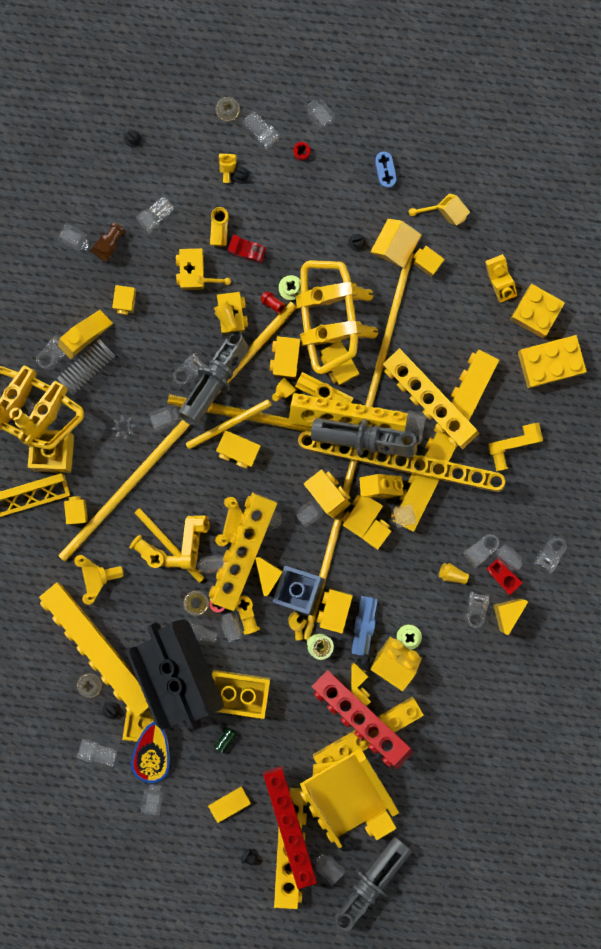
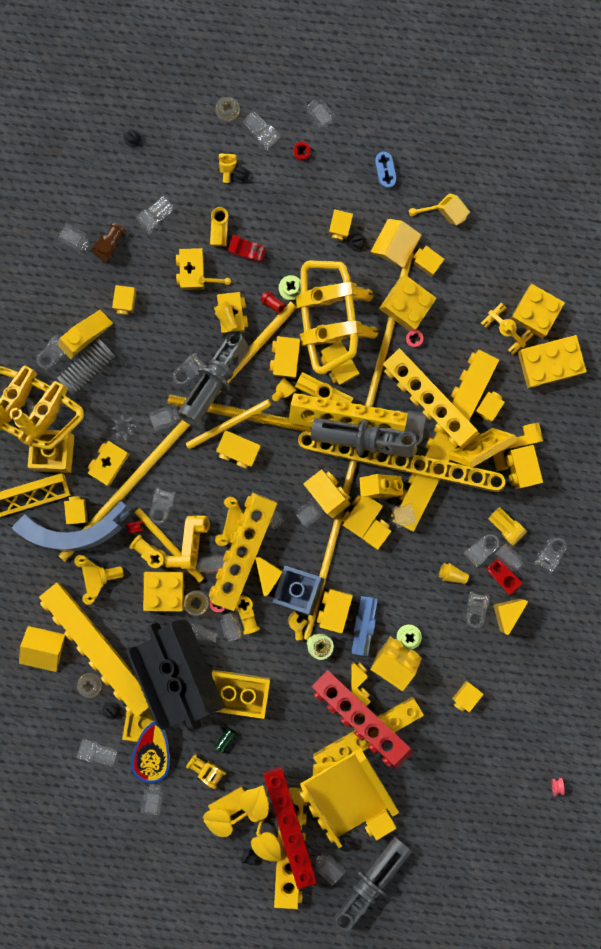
(41, 648): none -> yellow slope
(76, 540): none -> sand blue arch
(108, 473): none -> yellow brick
(134, 527): none -> red bush
(162, 504): none -> clear piece
(163, 591): none -> yellow brick
(206, 771): none -> yellow connector
(256, 807): none -> yellow plant
(340, 225): none -> yellow brick
(365, 662): black piece -> none
(407, 303): none -> yellow brick
(411, 333): none -> coral bush
(467, 697): none -> yellow brick
(482, 447): none -> yellow tile
(490, 406): none -> yellow brick
(500, 278): yellow slope -> none
(507, 328): none -> yellow axle
(510, 529): none -> yellow piece
(523, 467): none -> yellow brick
(558, 787): none -> coral bush

